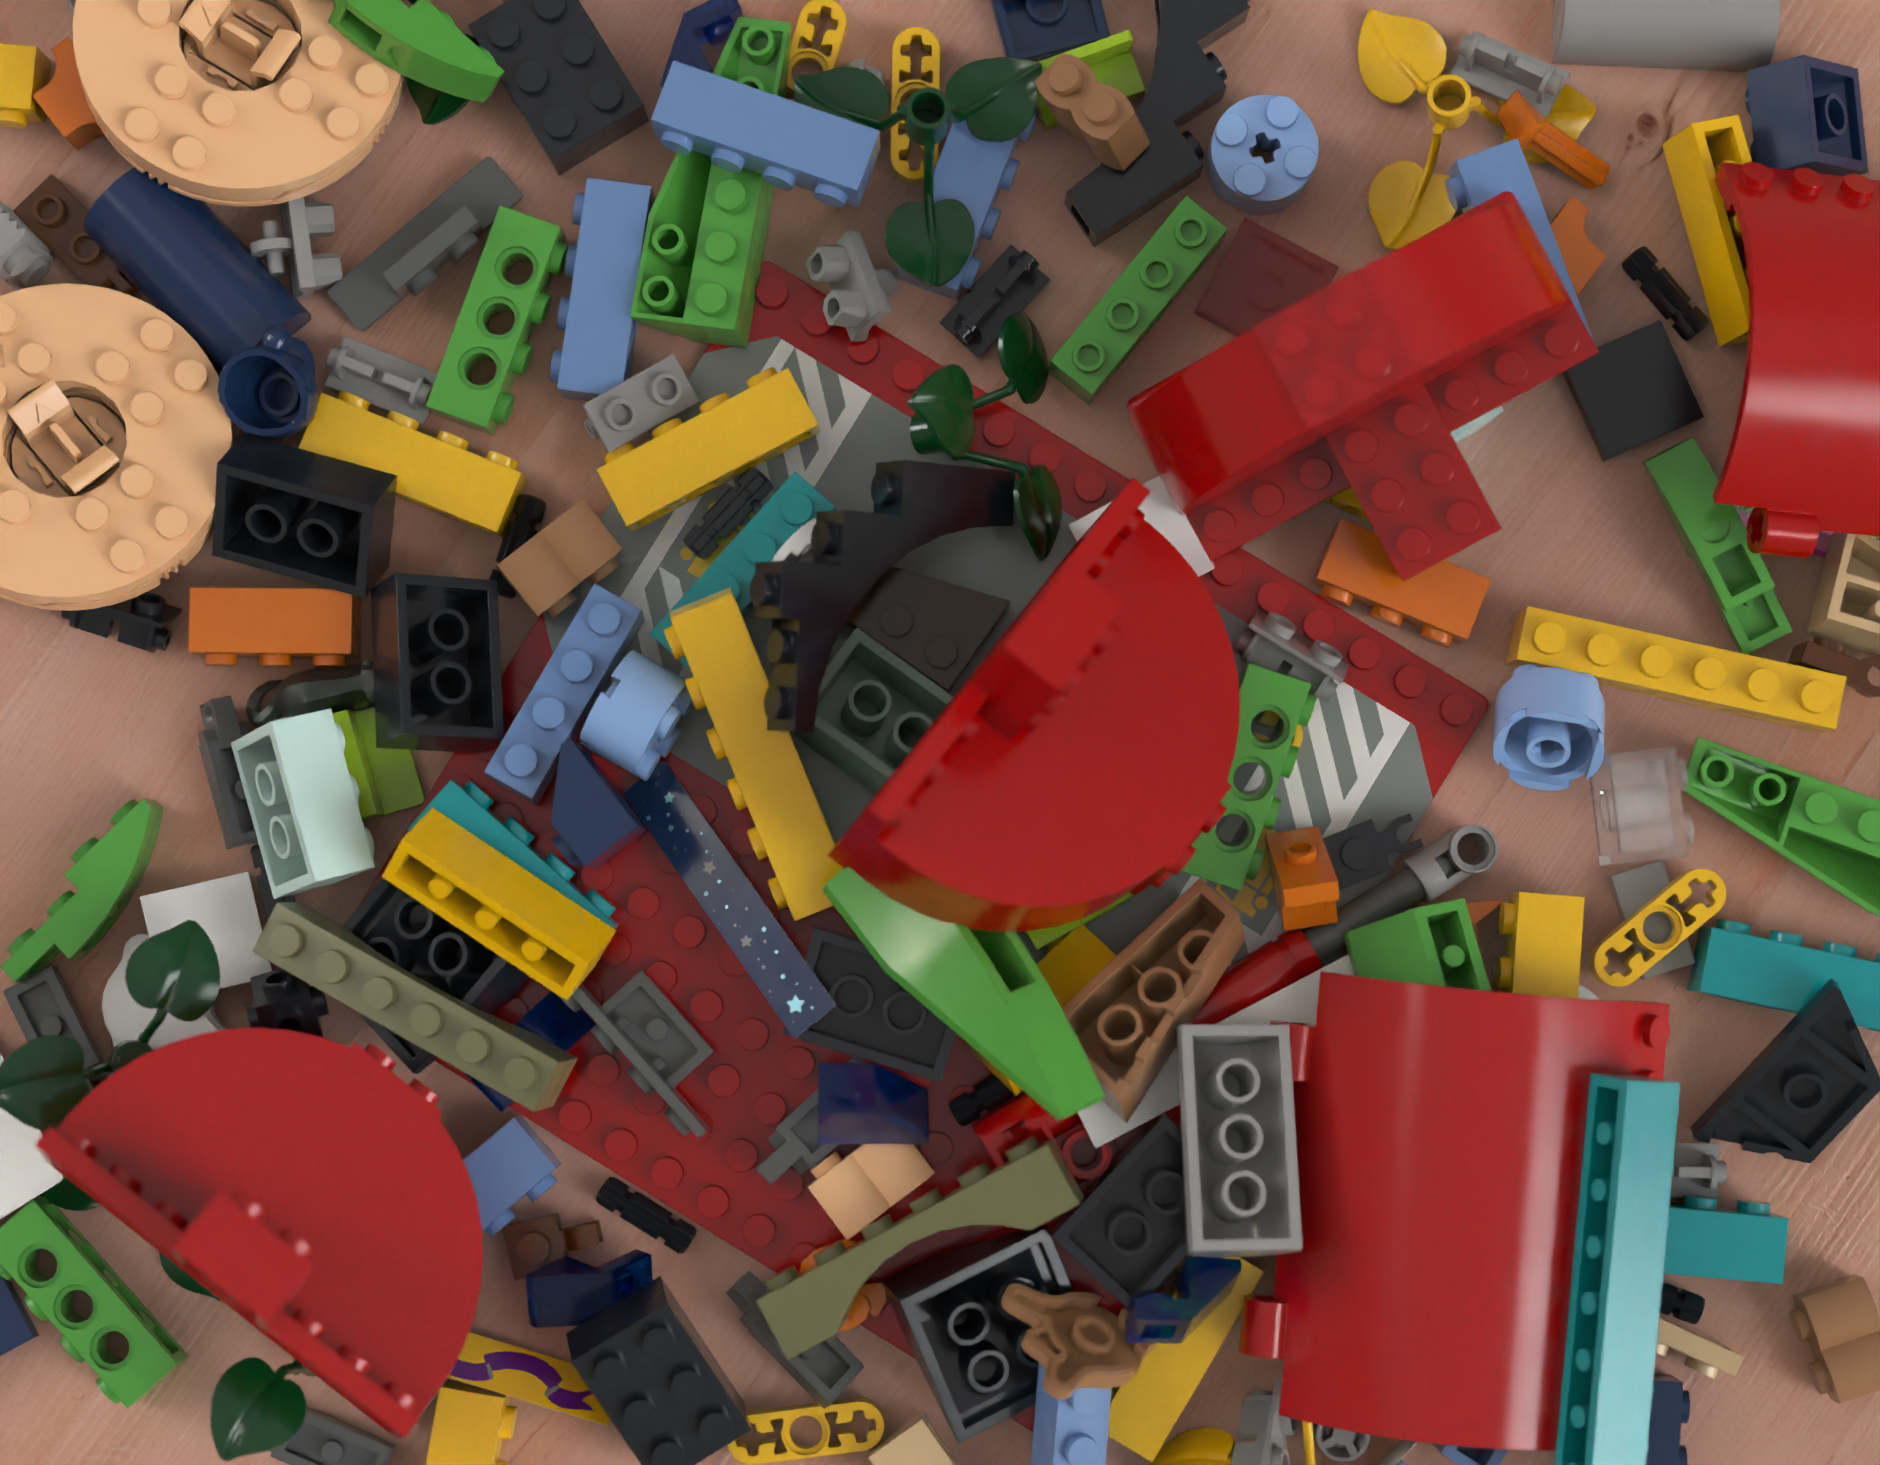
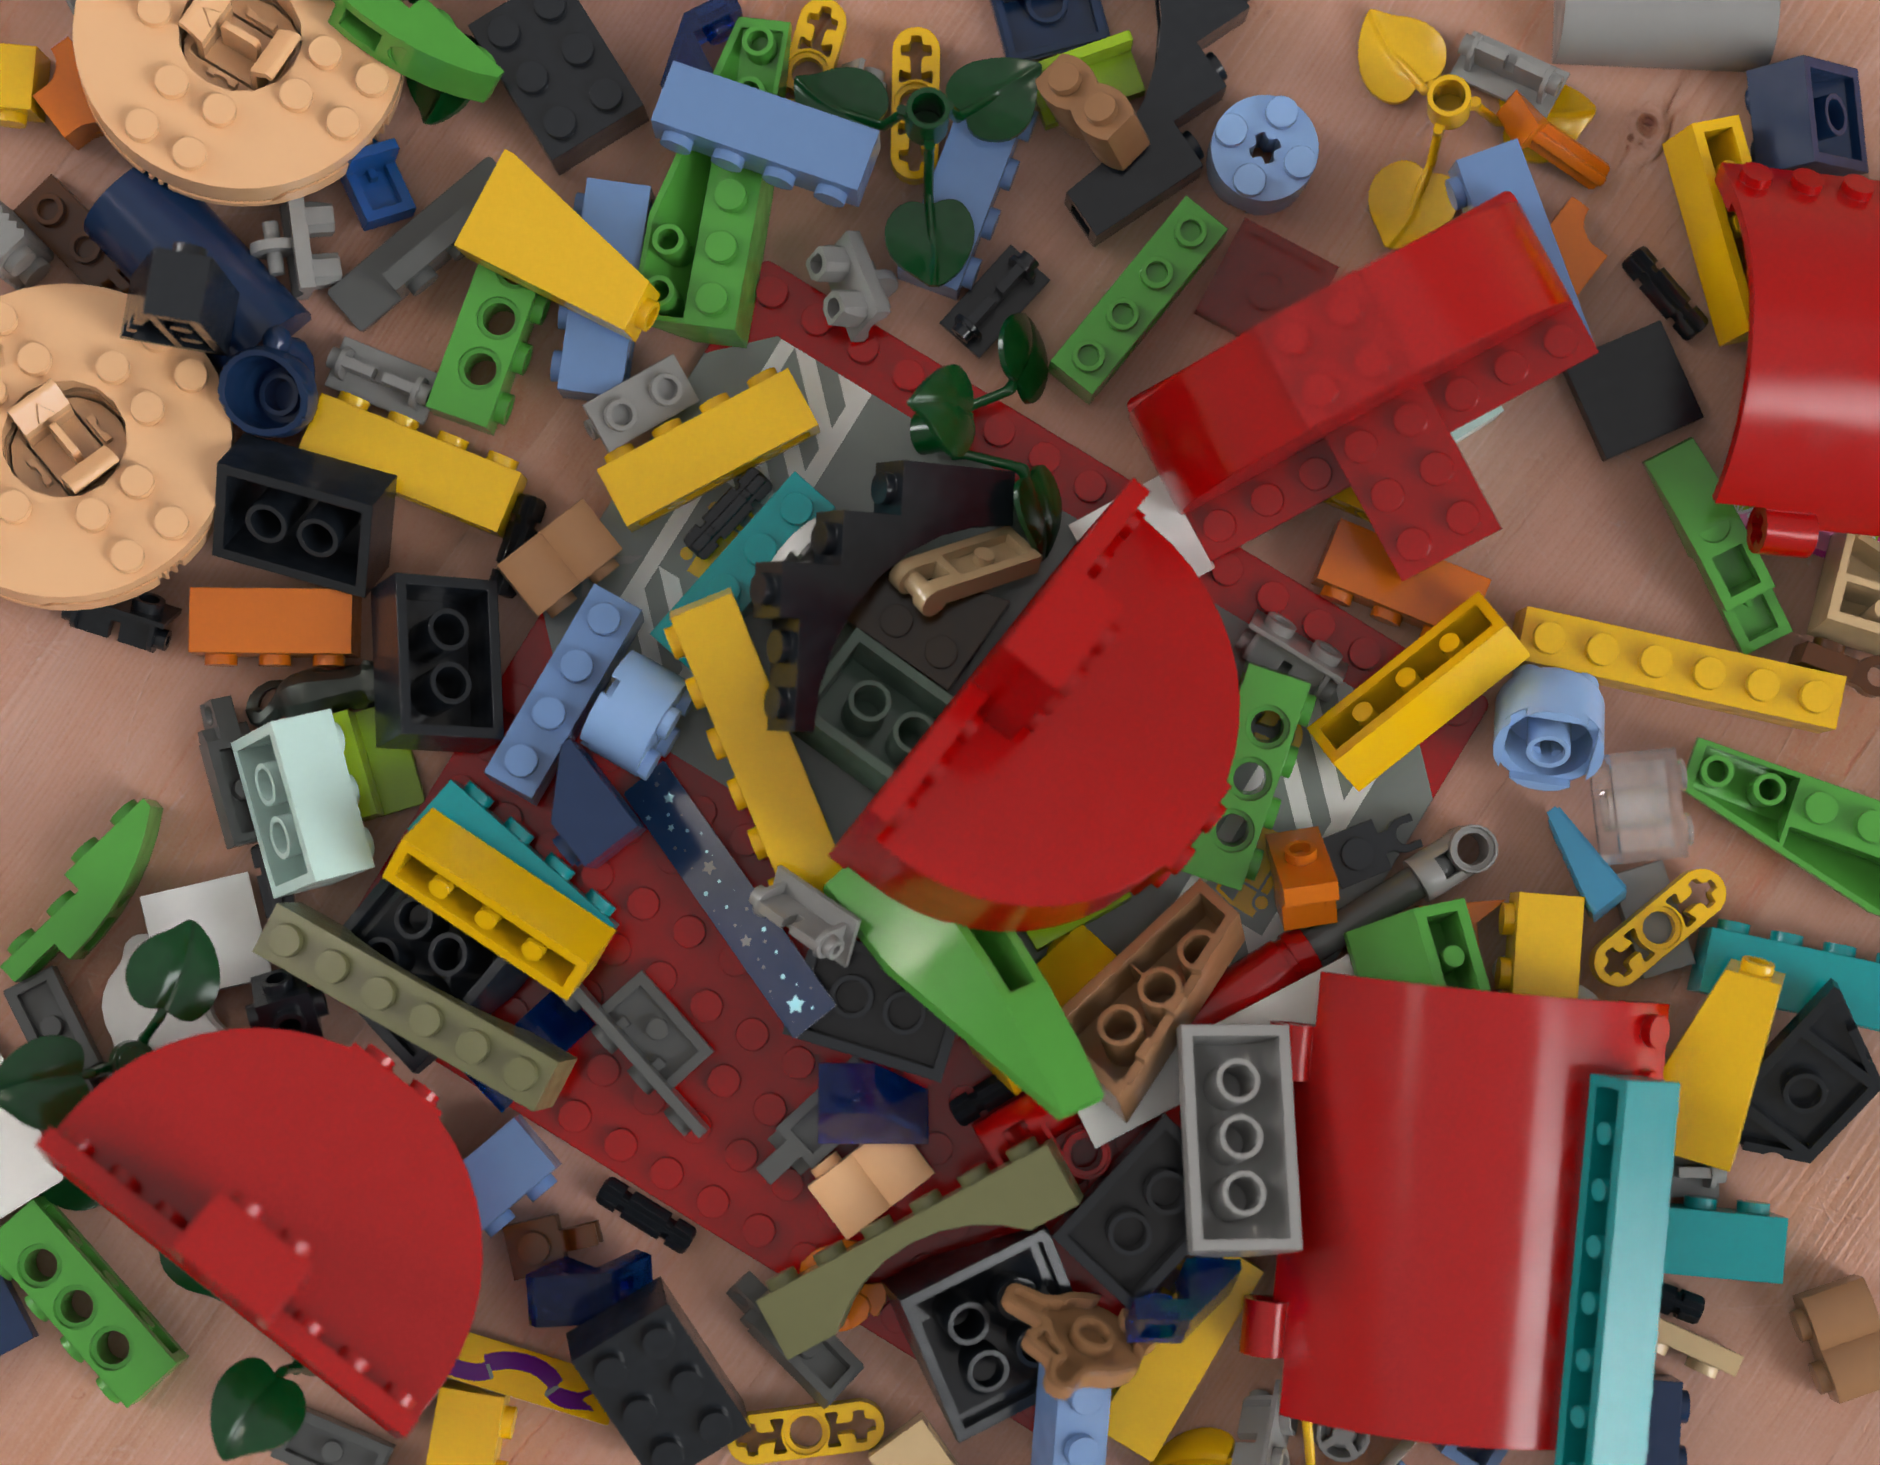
(181, 301): none -> black wedge
(377, 186): none -> blue bracket
(548, 248): none -> yellow slope
(808, 914): none -> light grey hinge
(964, 568): none -> tan plate
(1418, 691): none -> yellow brick
(1586, 867): none -> dark azure slope
(1722, 1059): none -> yellow slope

